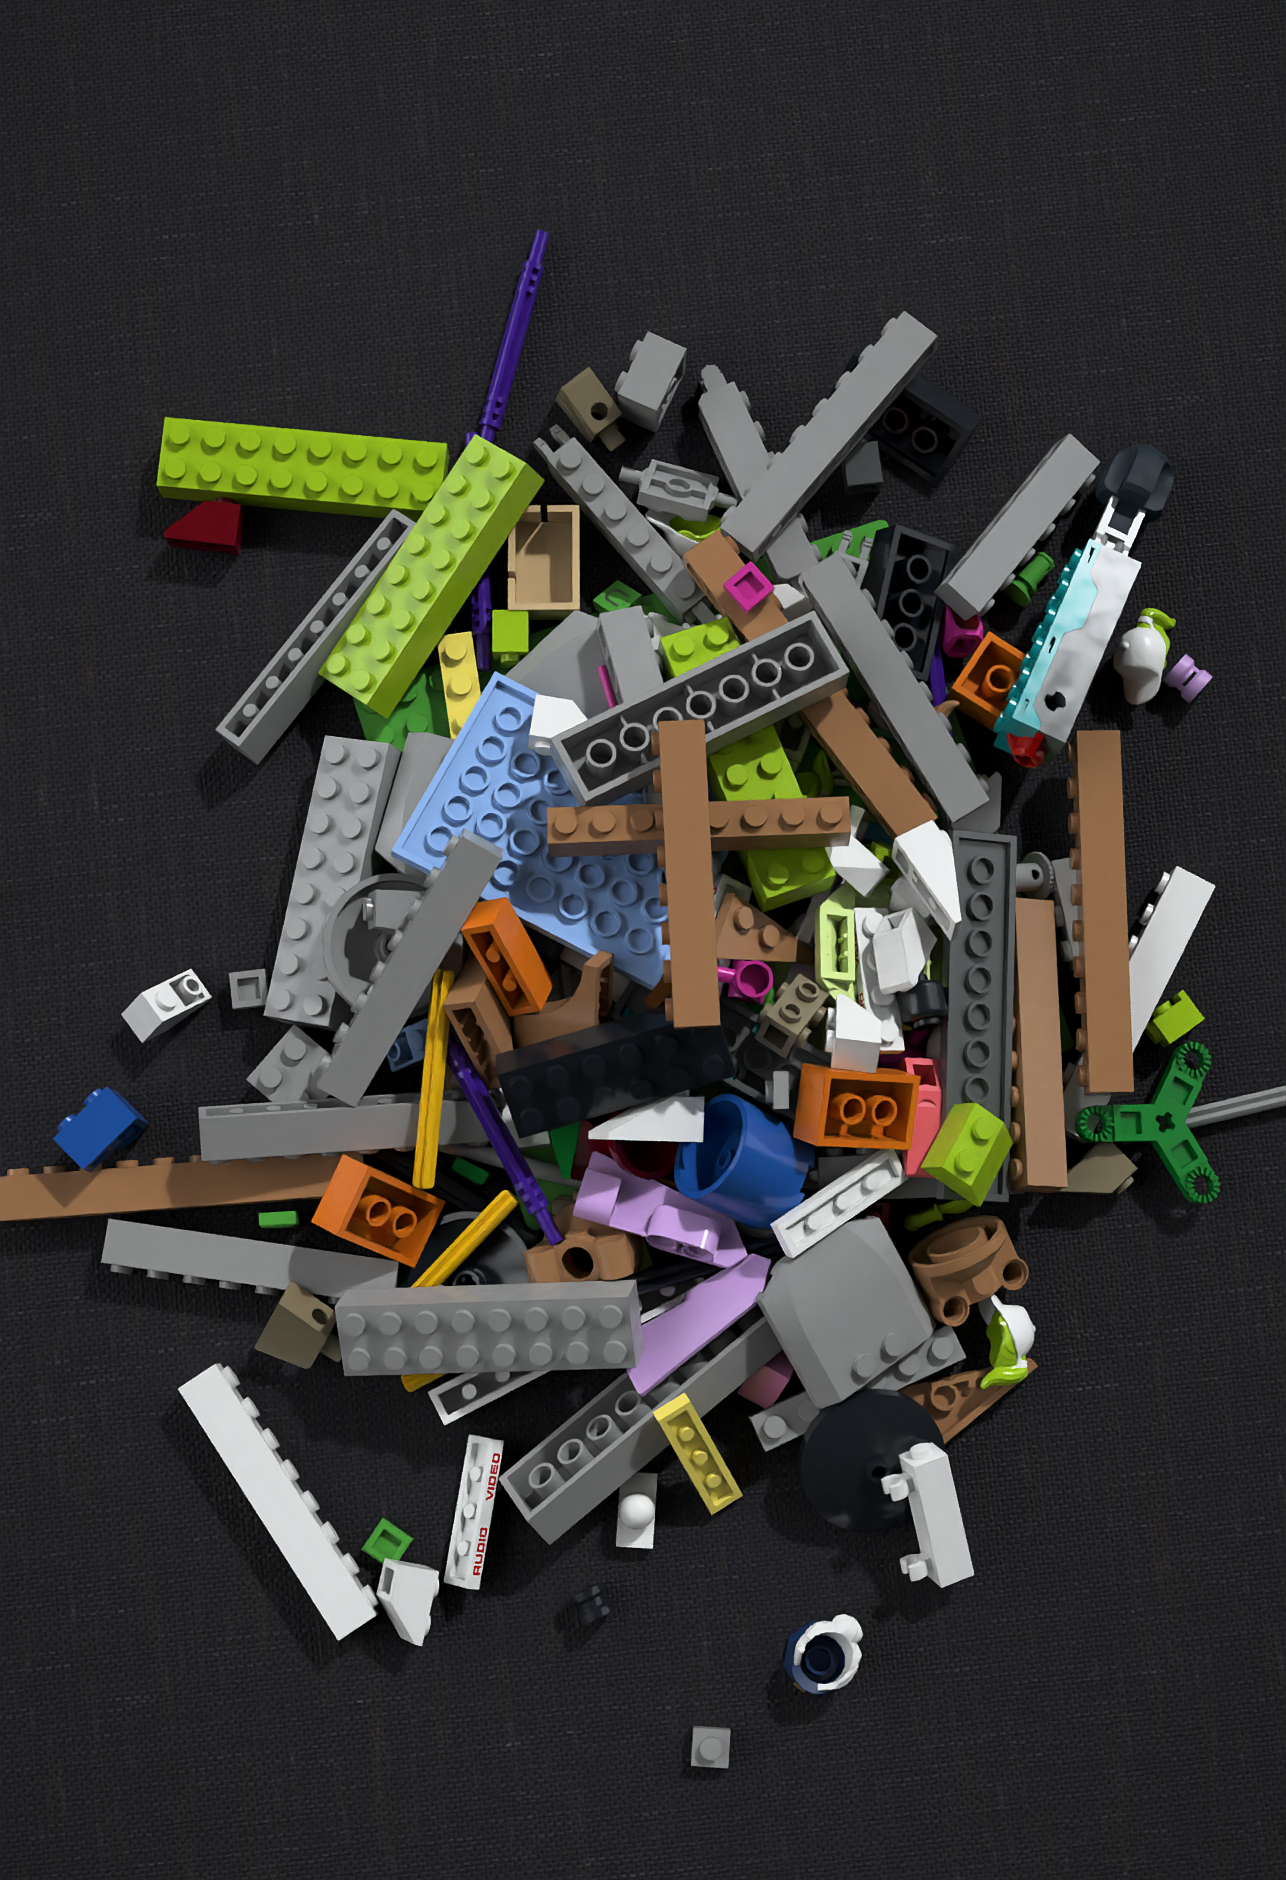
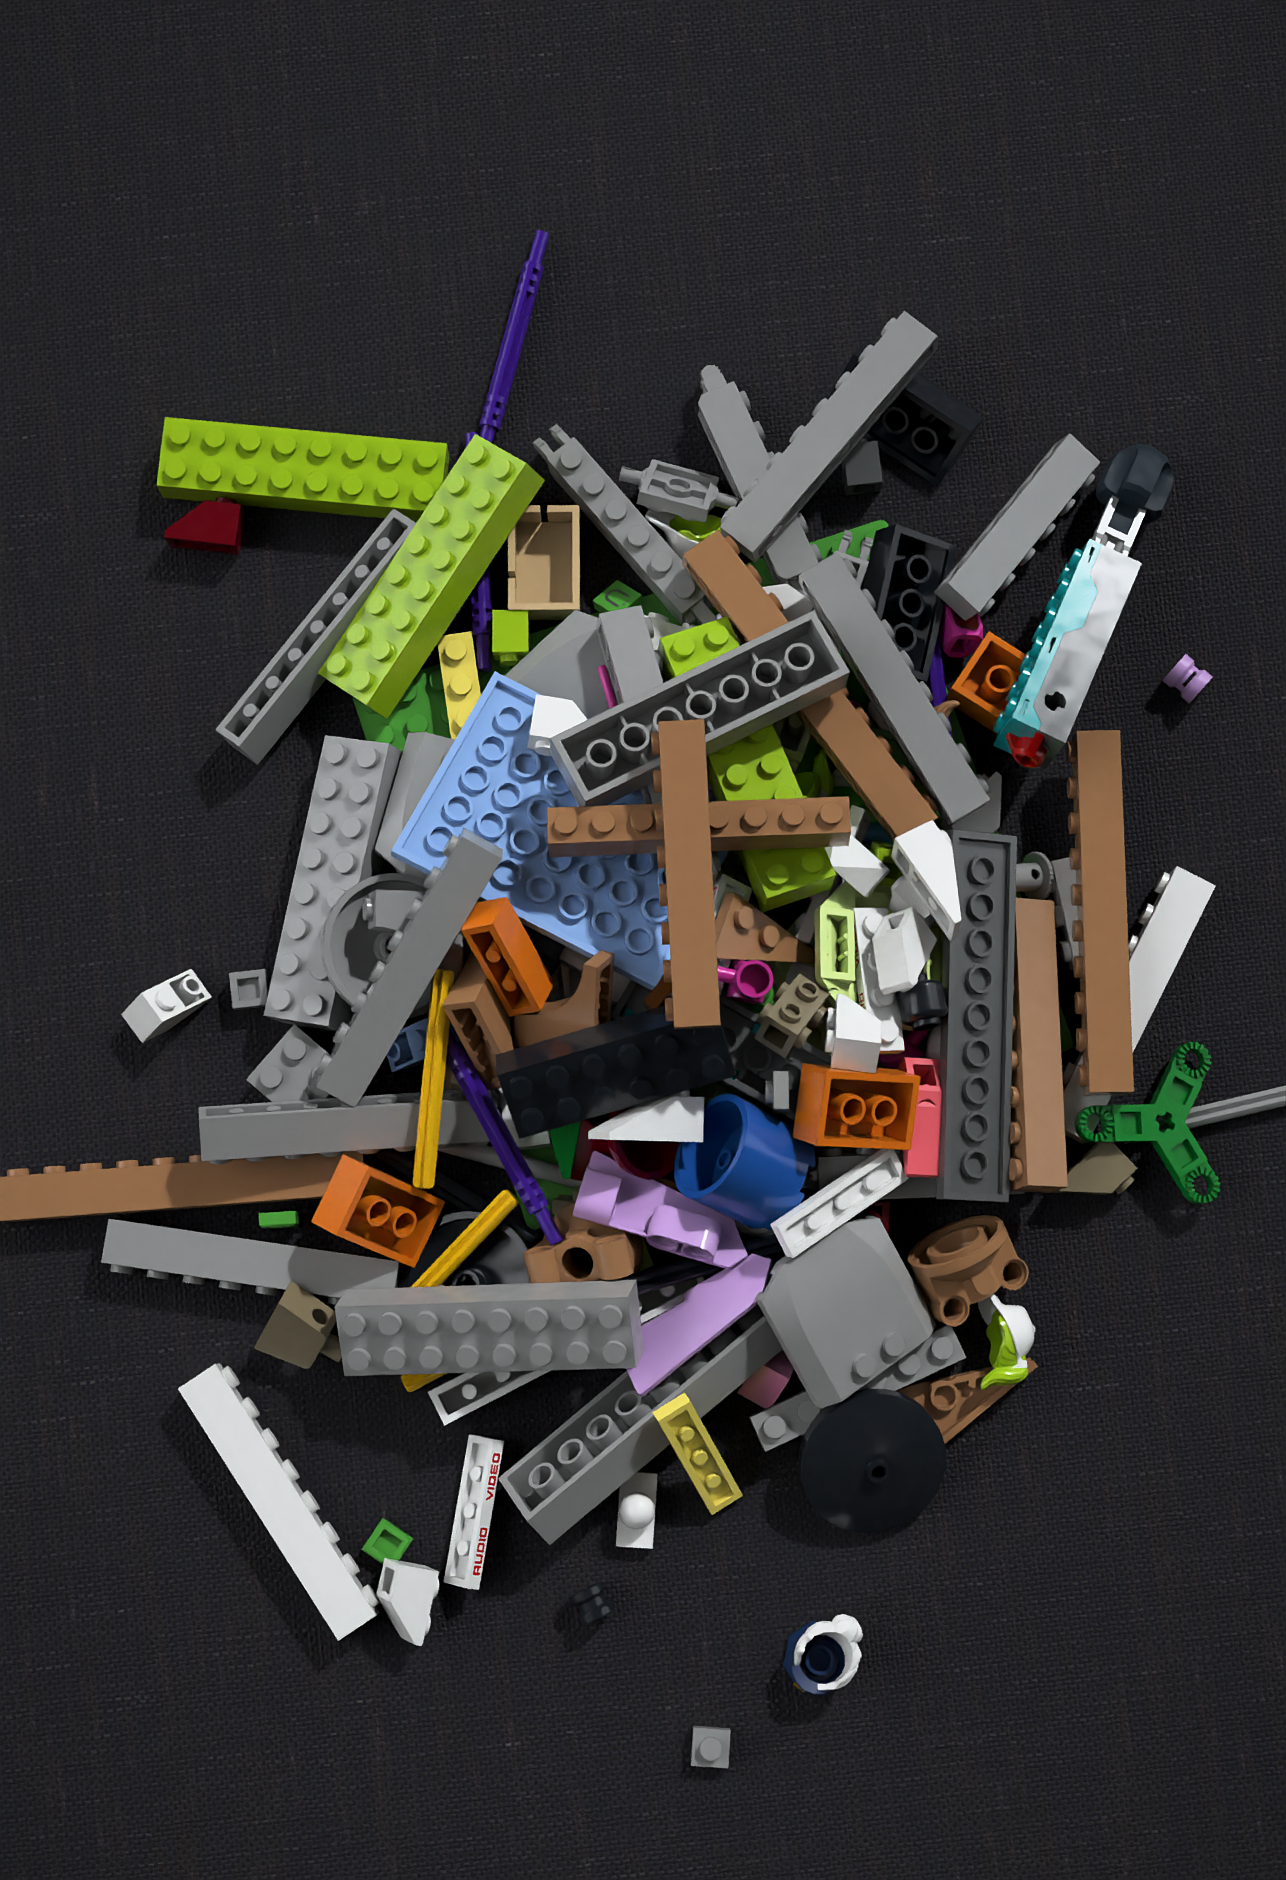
(99, 1128): blue brick -> none
(470, 1171): green tile -> none
(587, 396): dark tan torso -> none
(651, 381): light grey brick -> none
(748, 587): dark pink plate -> none
(935, 1213): lime piece -> none
(936, 1516): white brick -> none
(968, 1151): lime slope -> none
(1026, 581): bright green pin -> none
(1142, 655): white hair -> none
(1173, 1020): lime brick -> none

